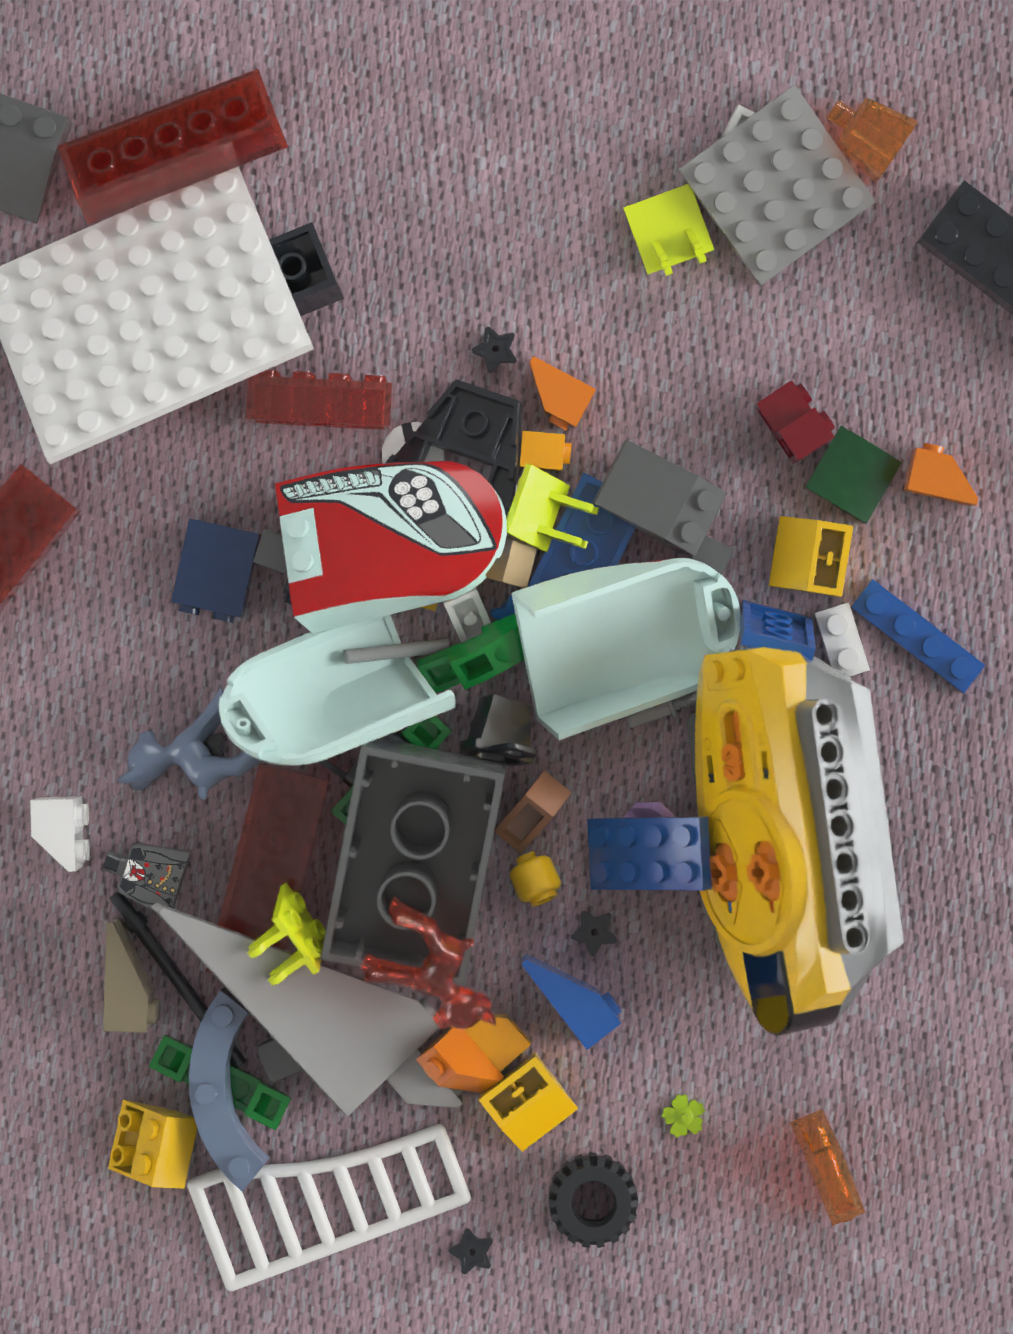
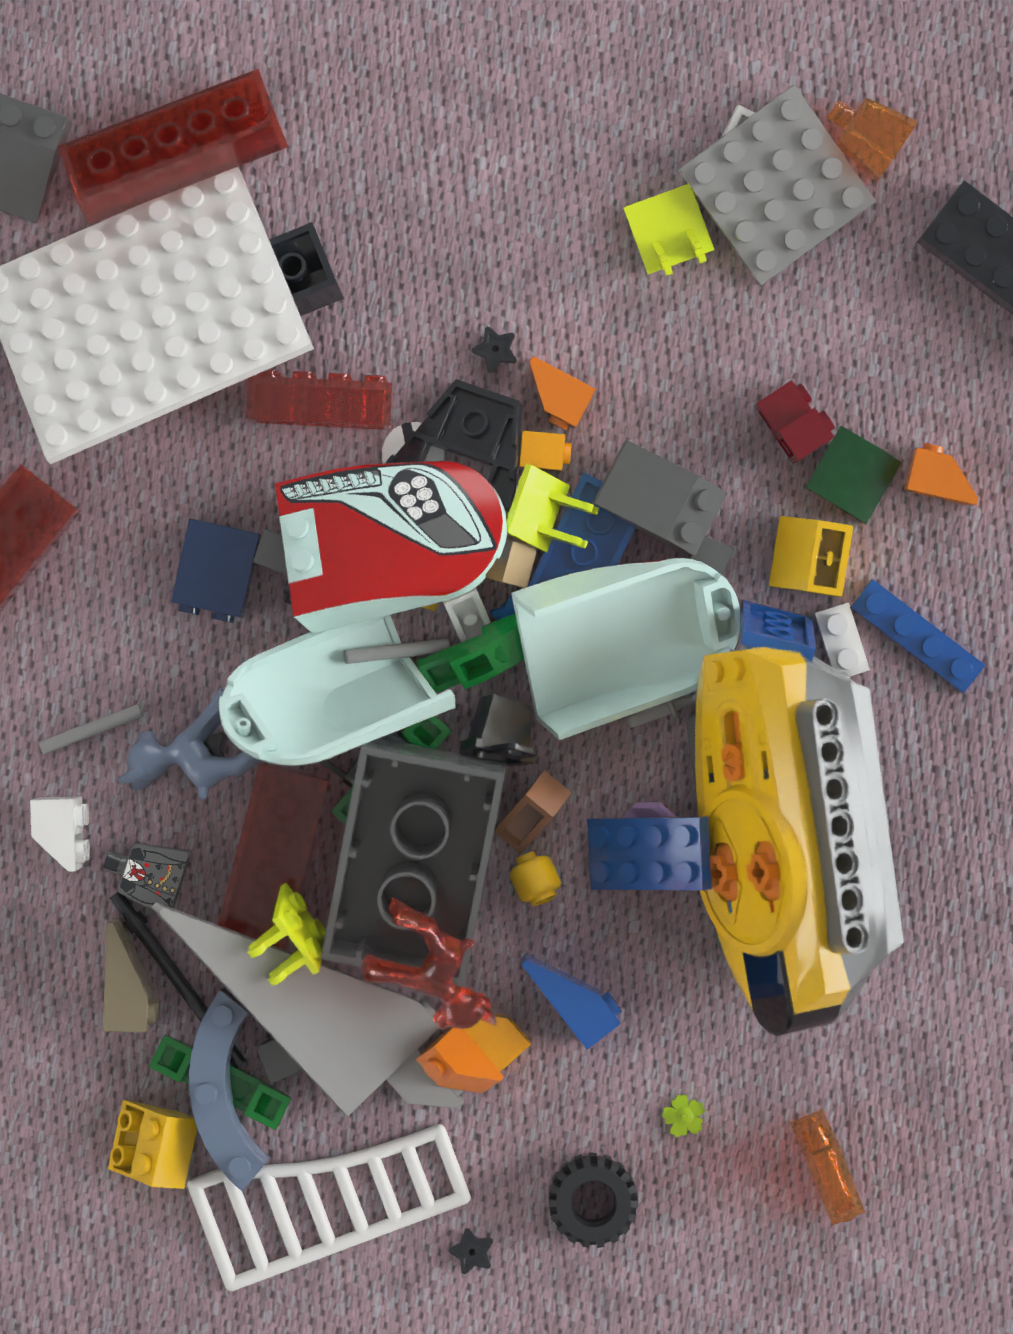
(91, 729): none -> light grey bar
(527, 1102): yellow slope -> none
(589, 923): black plate -> none

